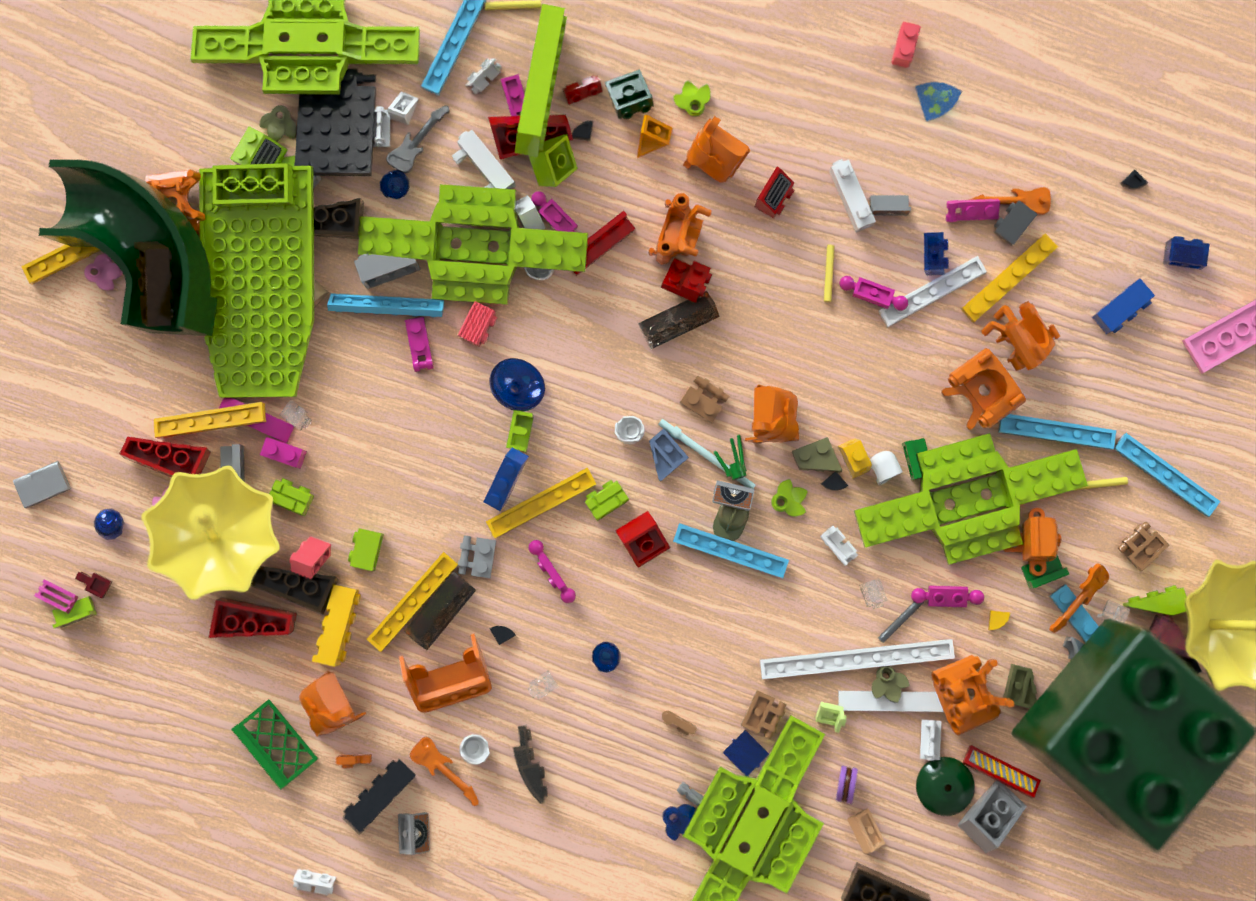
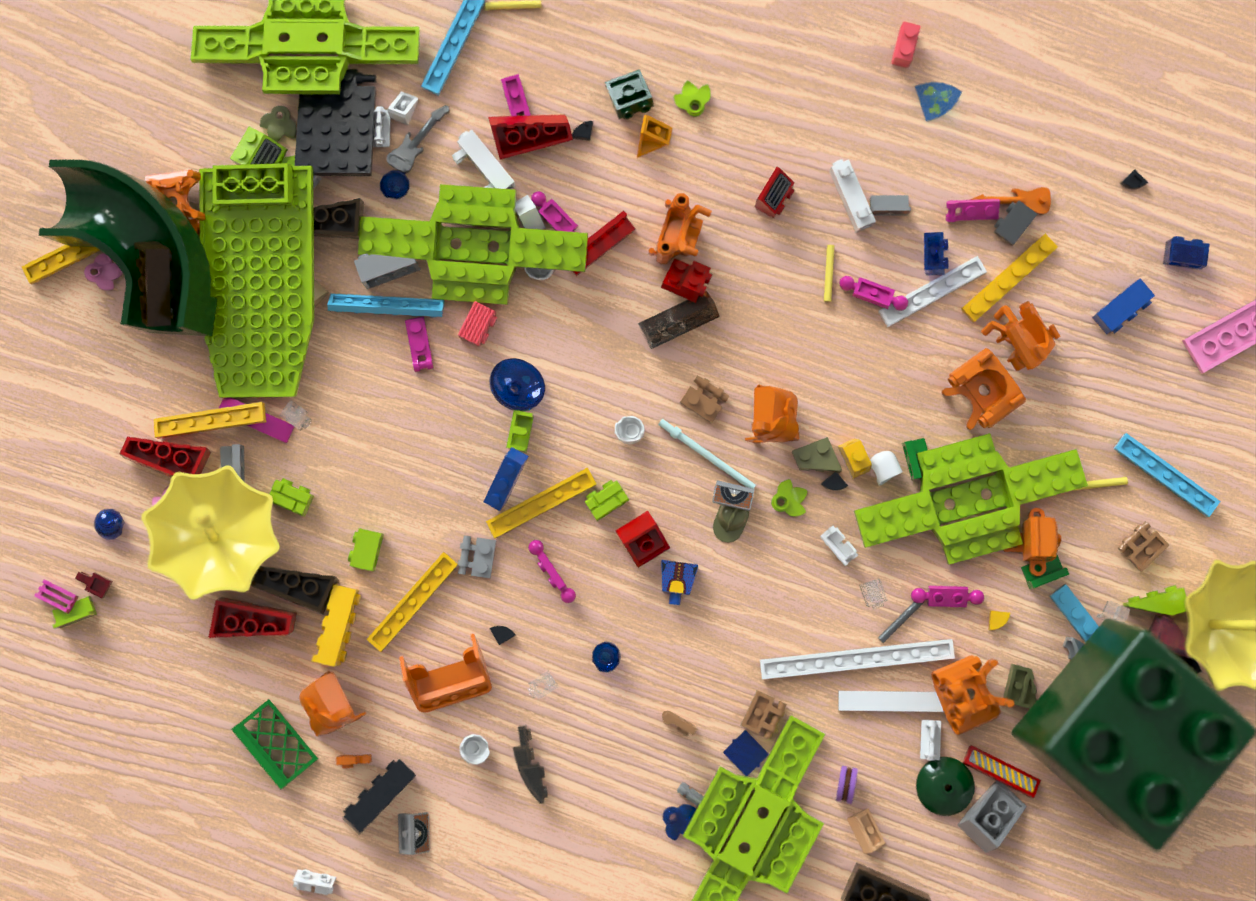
(41, 484): light grey piece -> none
(283, 452): dark pink brick -> none
(310, 557): coral brick -> none
(426, 754): orange piece -> none
(440, 610): clear smoke brick -> none
(488, 70): white hinge -> none
(541, 81): lime brick -> none
(554, 162): lime slope -> none
(590, 87): red hinge -> none
(666, 454): sand blue wing -> none
(677, 579): none -> torso
(716, 151): orange piece -> none
(731, 550): medium azure plate -> none
(737, 469): green plant -> none
(831, 715): yellowish green bracket -> none
(889, 687): olive plate -> none
(1058, 431): medium azure plate -> none
(1097, 579): orange piece -> none

